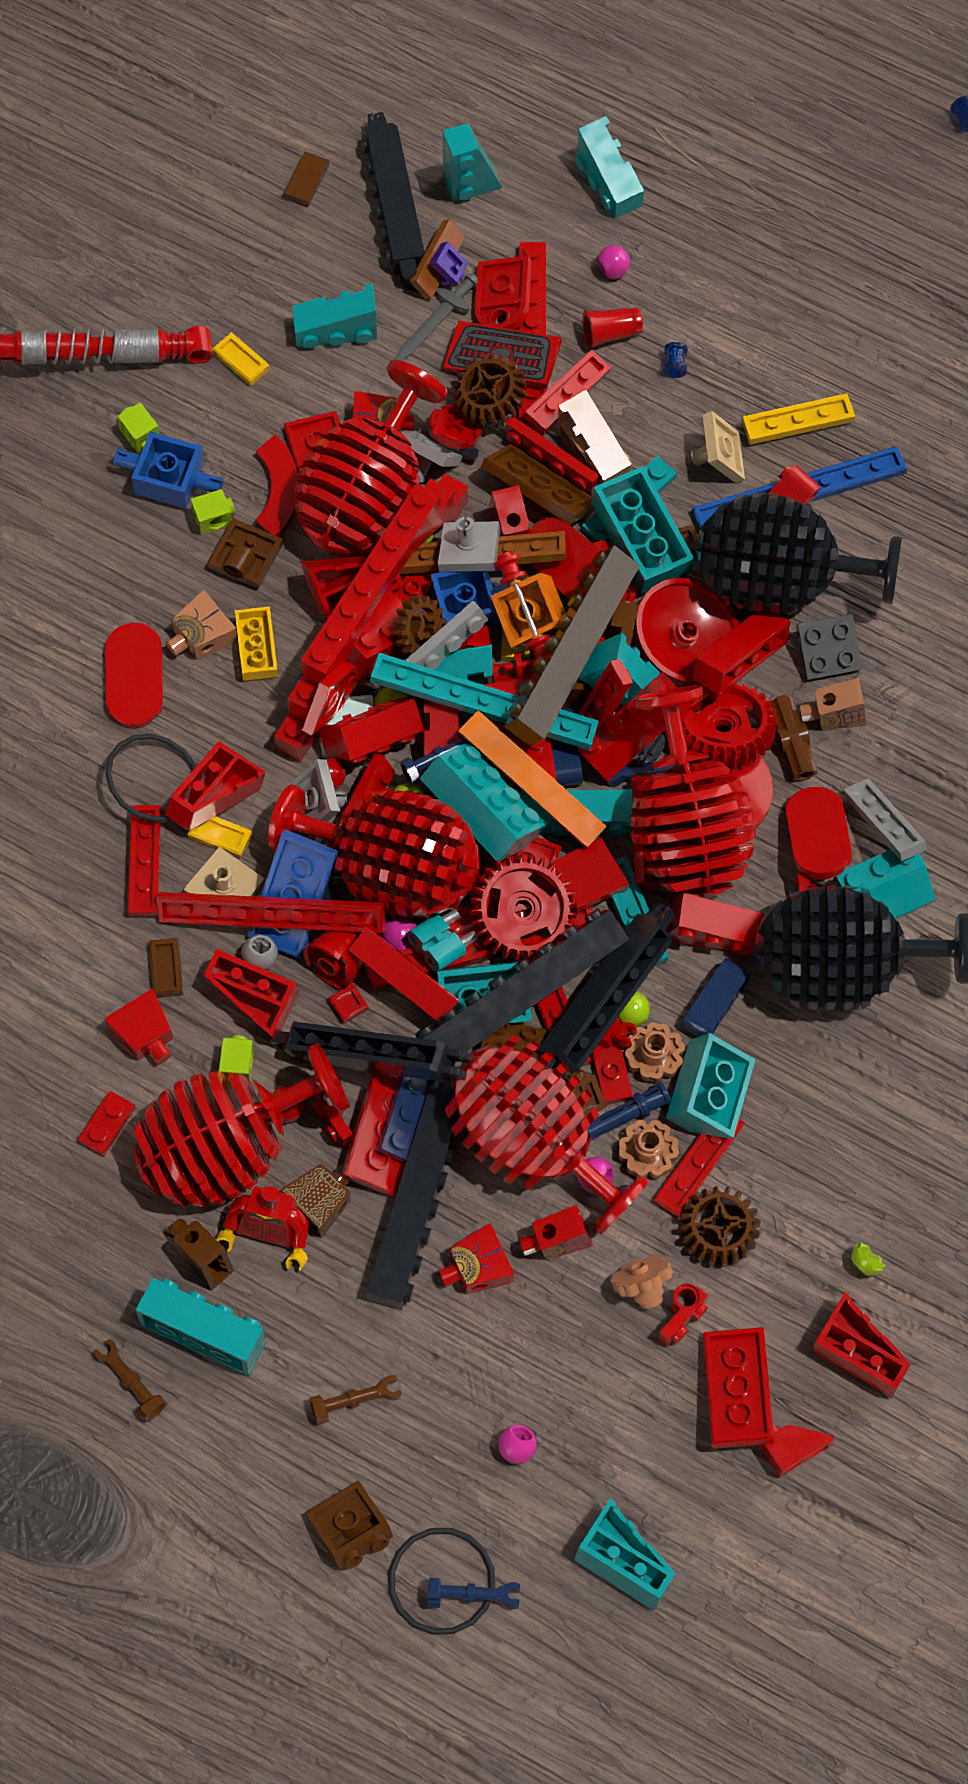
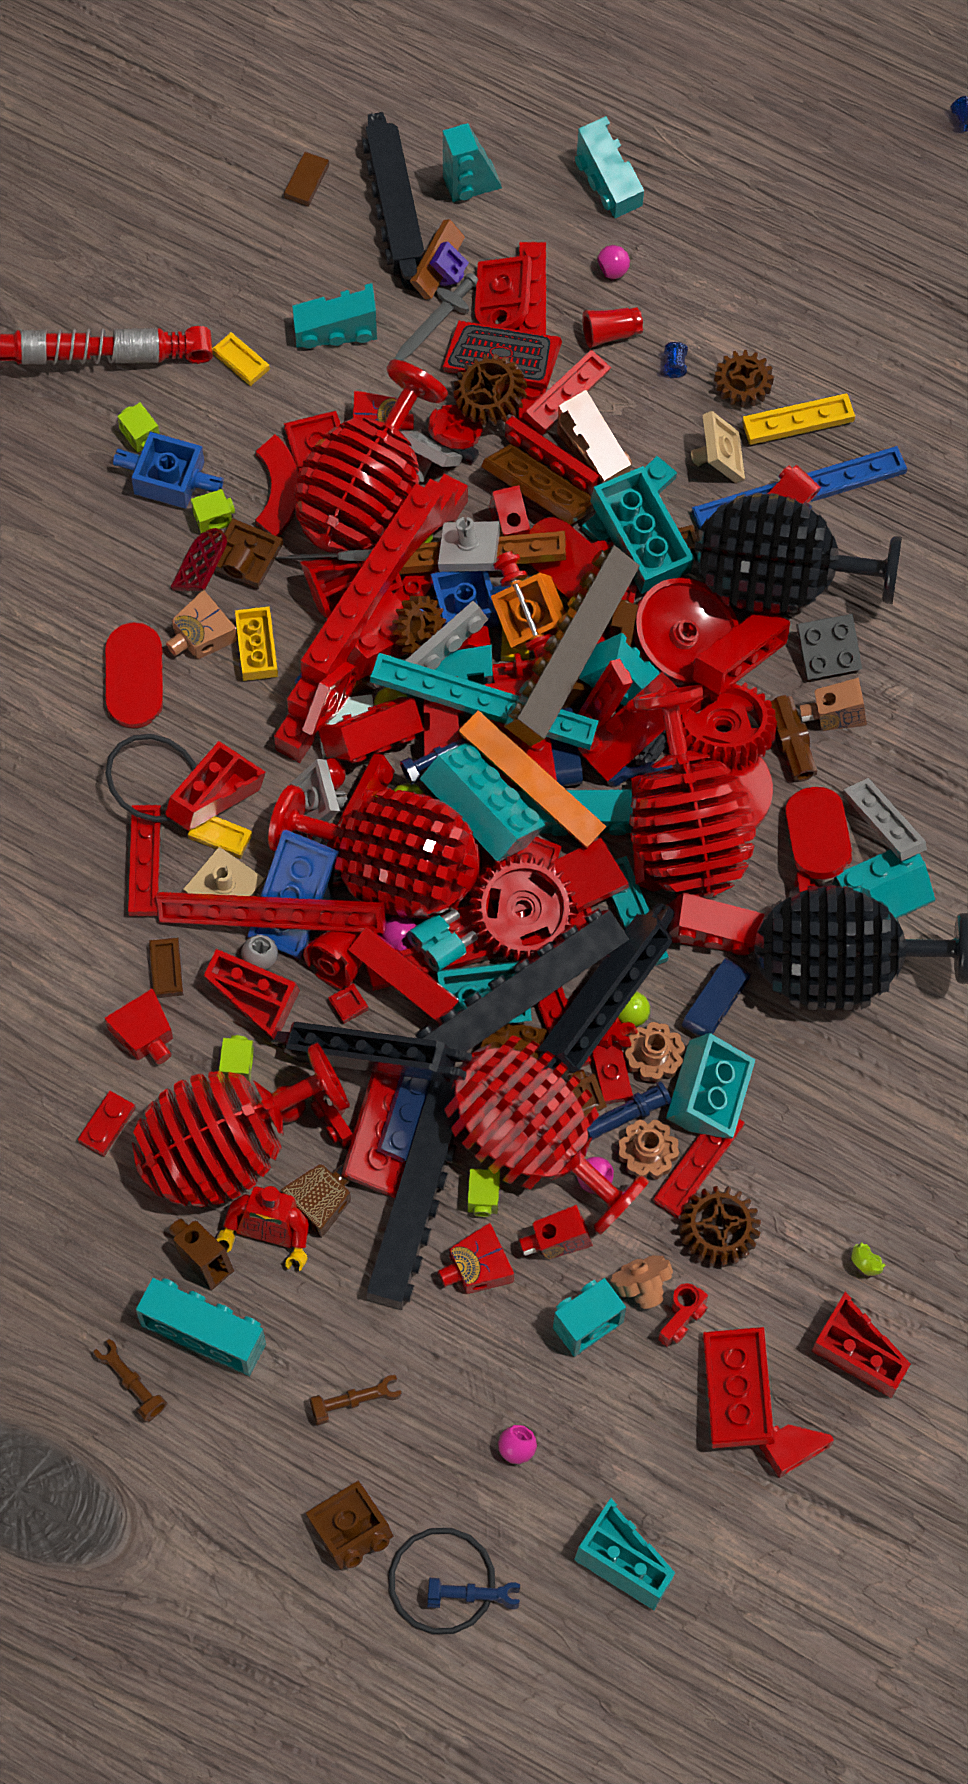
(194, 548): none -> dark red window
(347, 555): none -> dark grey sword
(483, 1192): none -> lime brick
(588, 1316): none -> teal brick
(742, 381): none -> reddish brown gear

